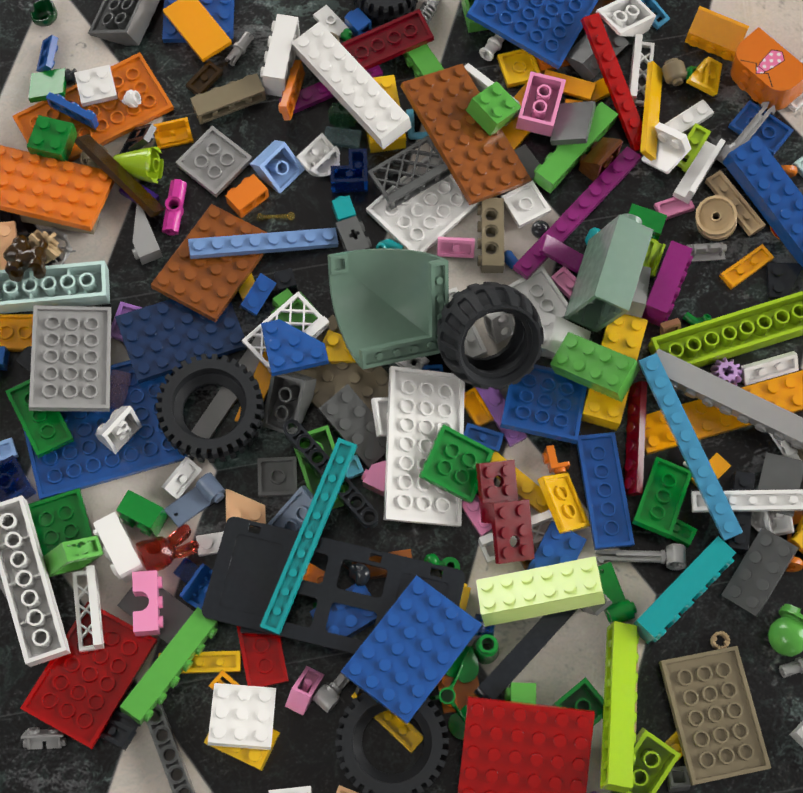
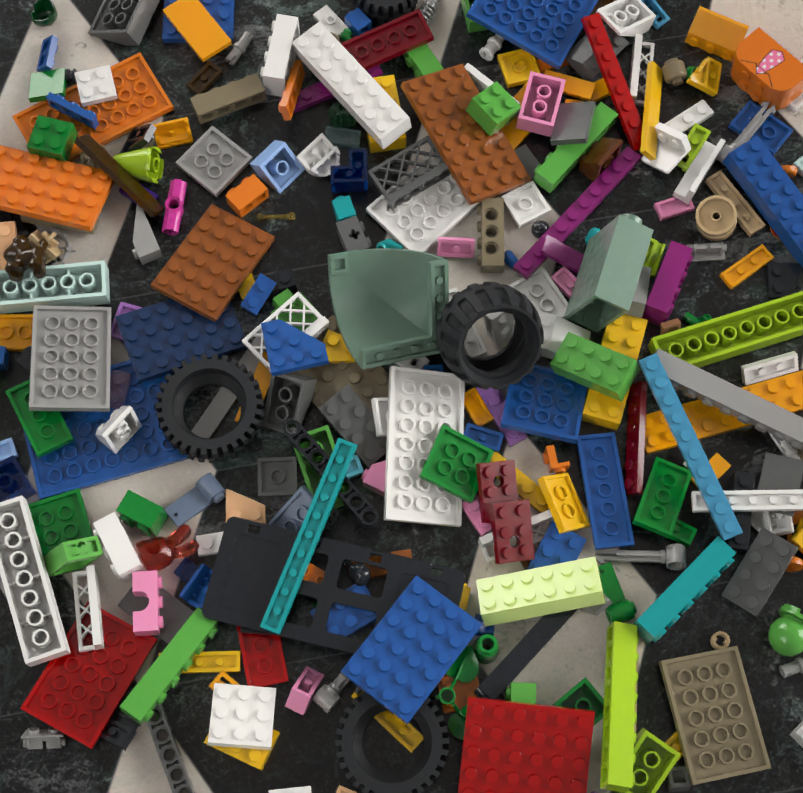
(131, 98): white plate -> none
(181, 478): white plate -> none
(262, 243): medium blue plate -> none
(412, 135): medium azure plate -> none
(434, 559): green plate -> none
(649, 219): green brick -> none
(728, 367): lavender gear -> none

